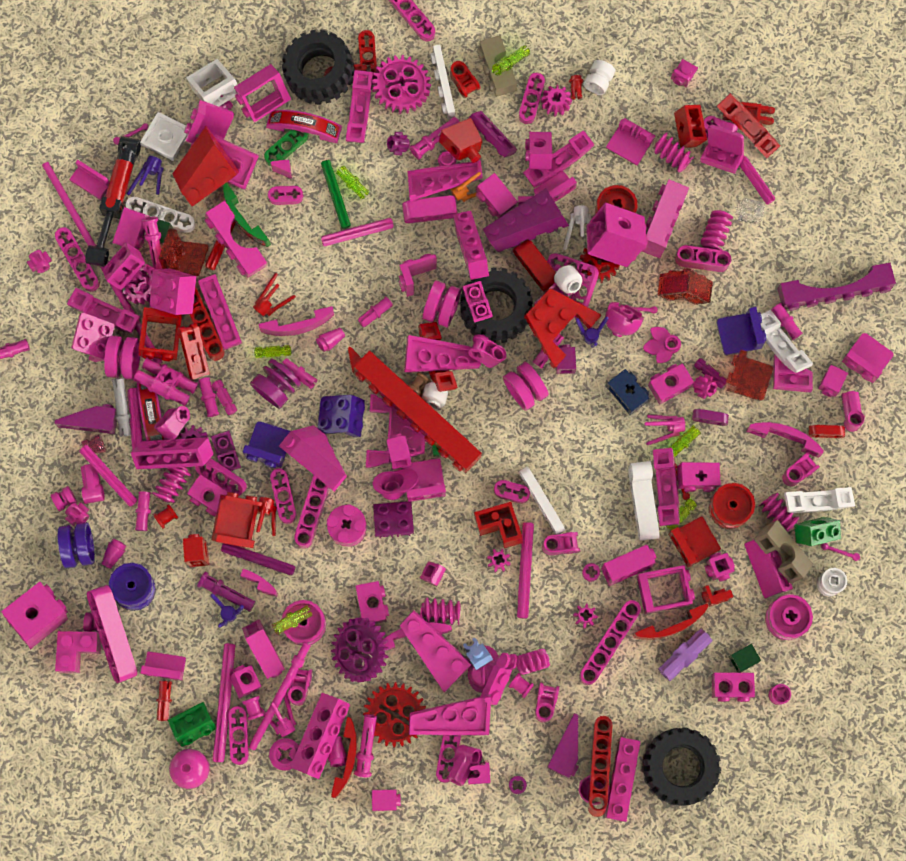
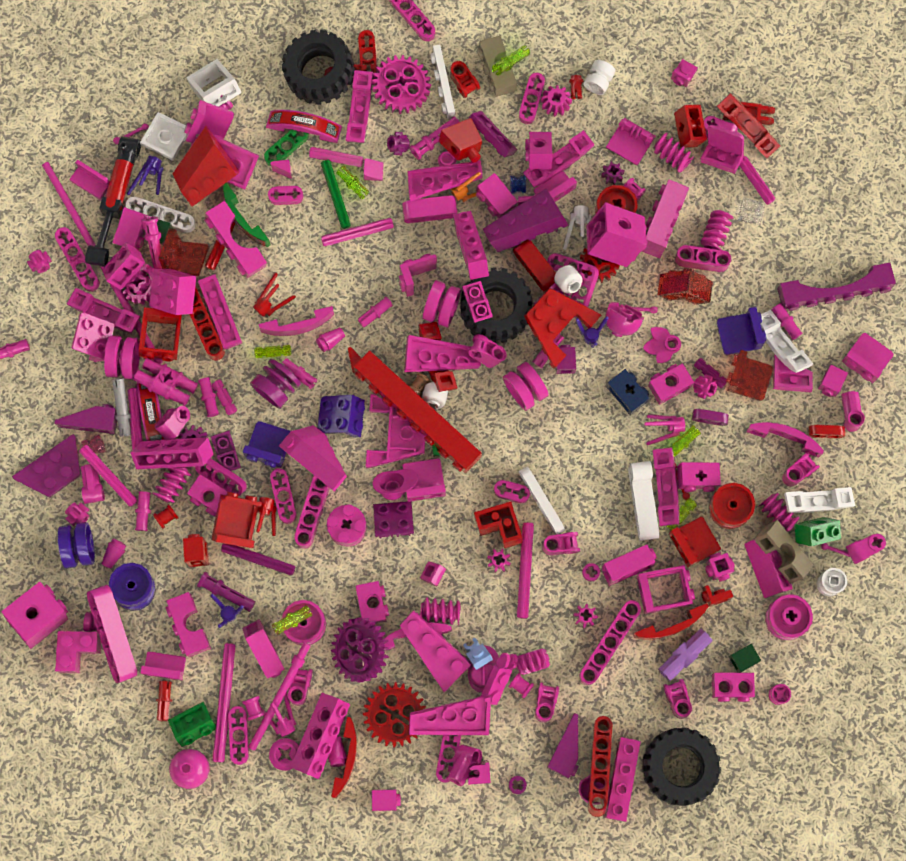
(53, 469): none -> magenta wing
(67, 496): dark pink wheel -> none
(191, 641): none -> dark pink arch
(193, 351): plate -> none
(241, 688): dark pink brick -> none
(263, 585): dark pink slope -> none
(267, 104): dark pink window -> none
(337, 157): none -> dark pink axle
(365, 757): dark pink pin -> none
(373, 170): none -> dark pink slope
(398, 451): dark pink brick -> none
(517, 184): none -> clear blue wheel
(610, 178): none -> magenta gear
(636, 189): none -> dark pink bush
(678, 697): none -> dark pink piece
(864, 549): none -> dark pink piece

